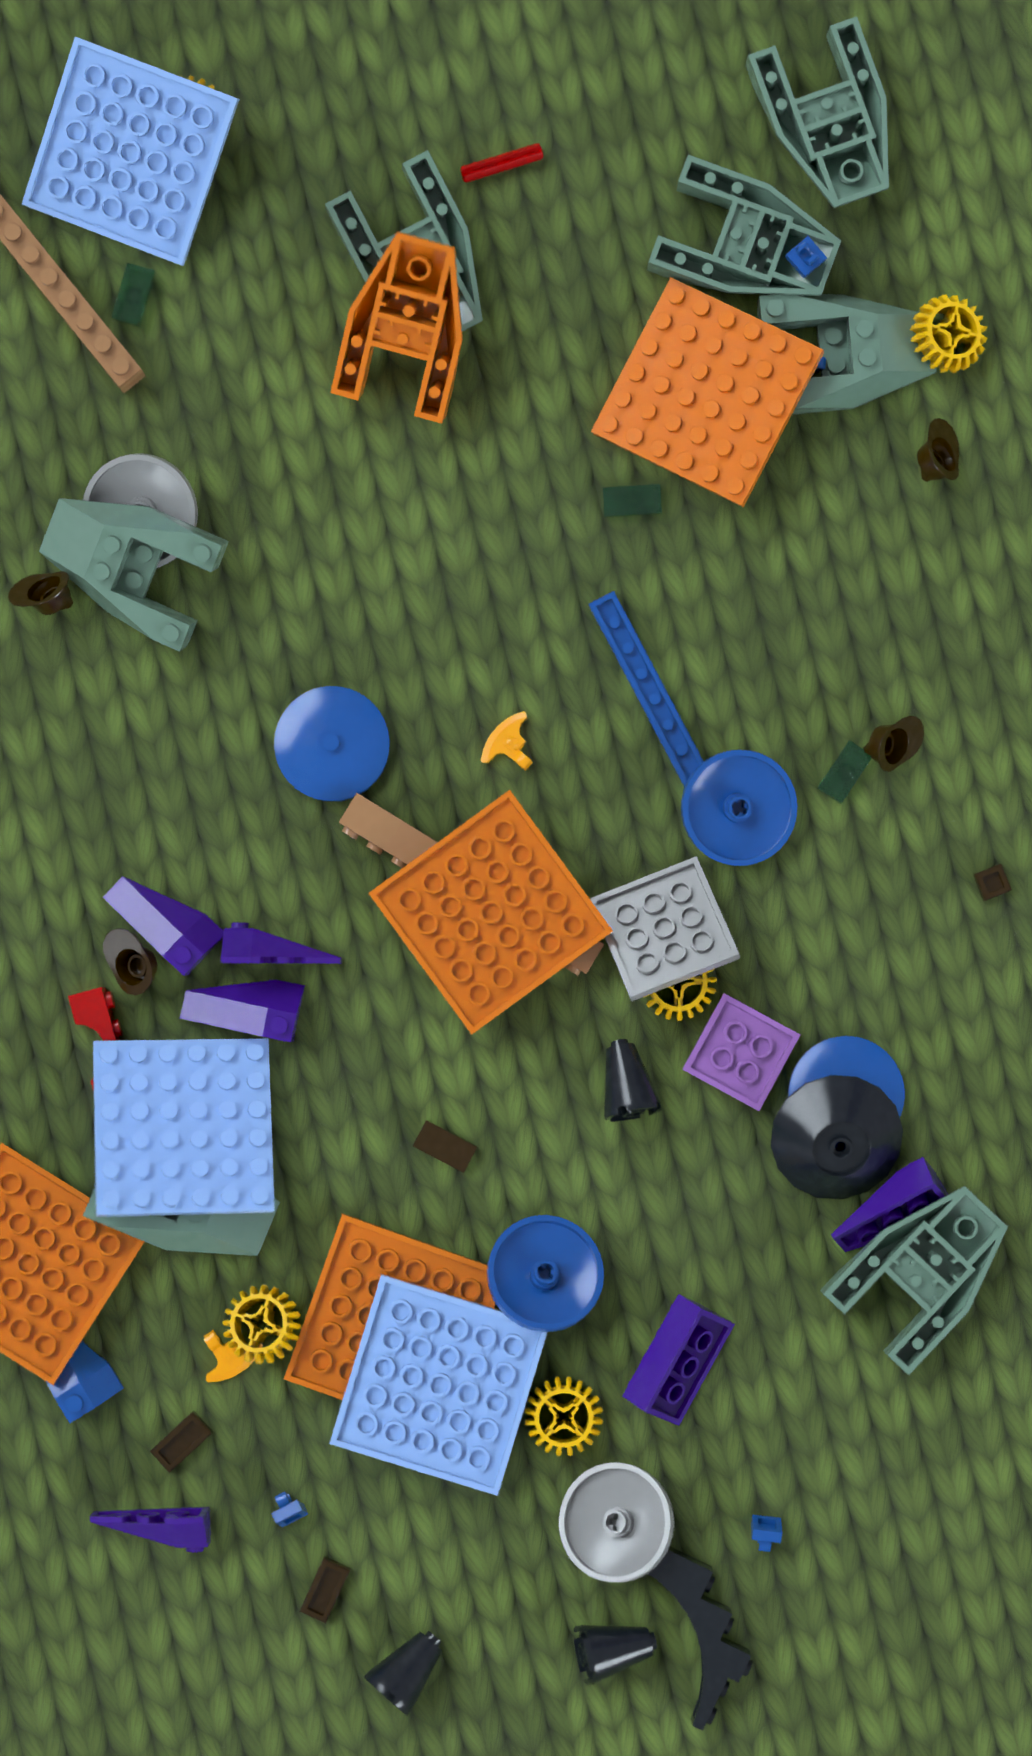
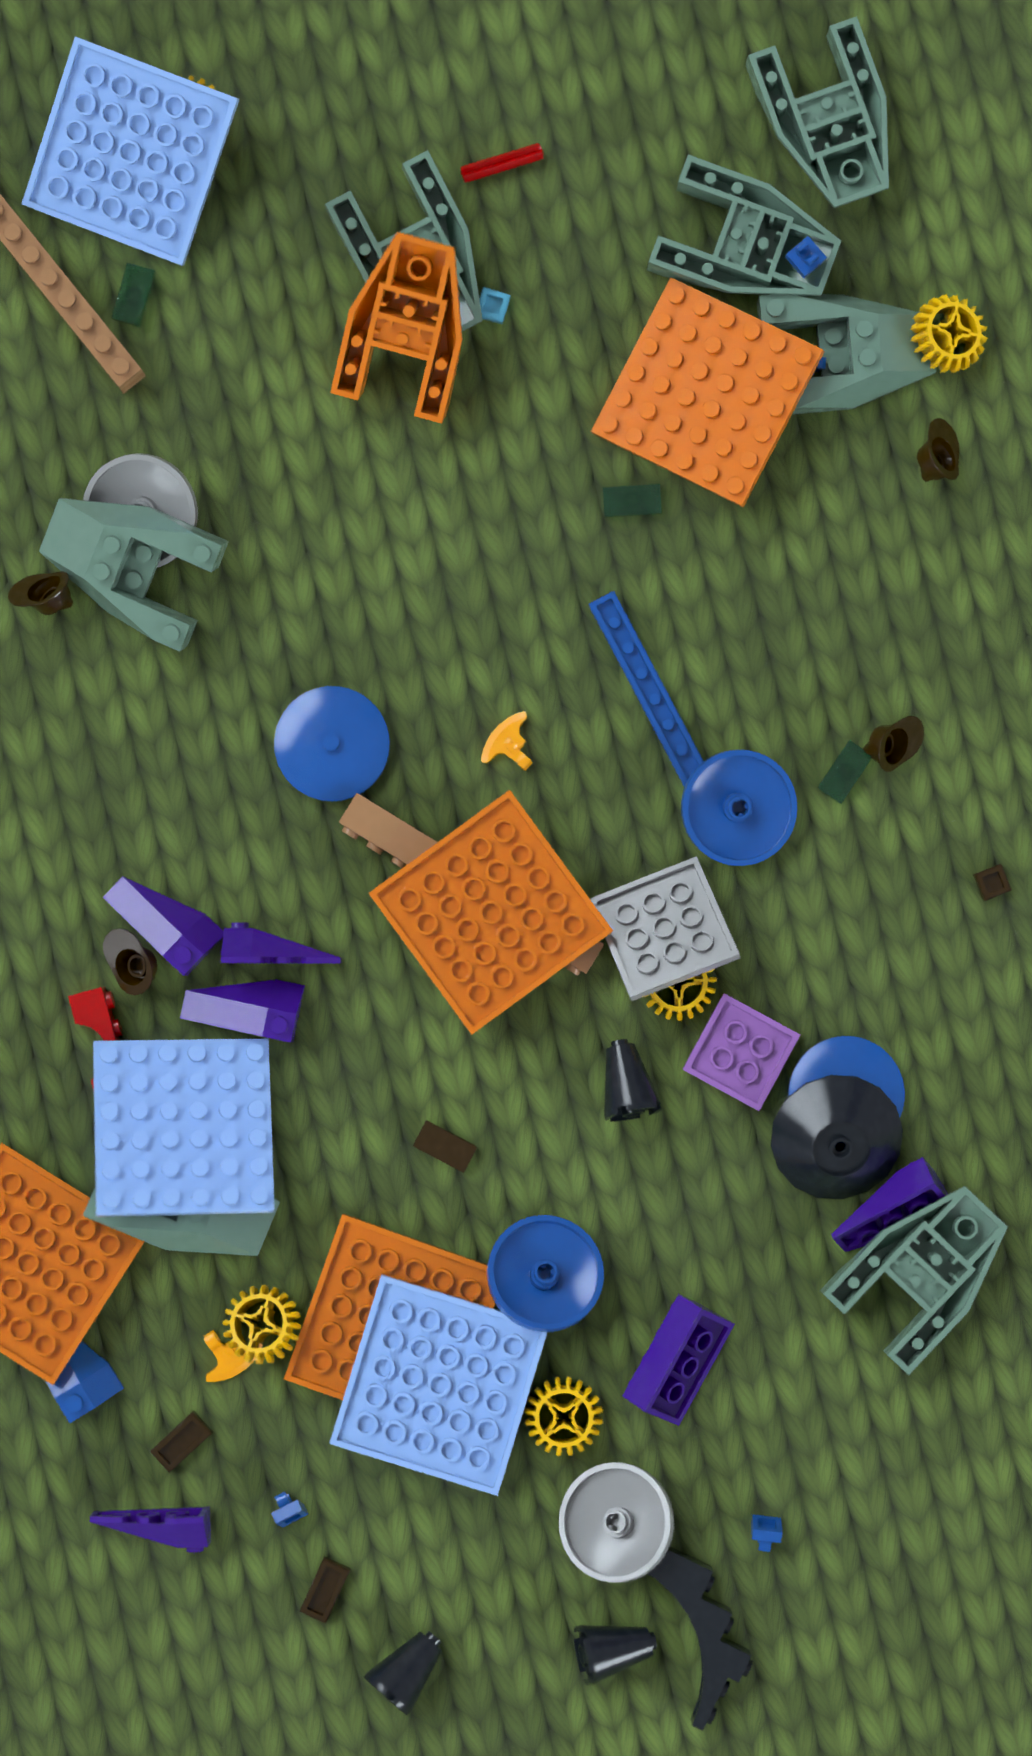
(493, 305): none -> medium azure tile

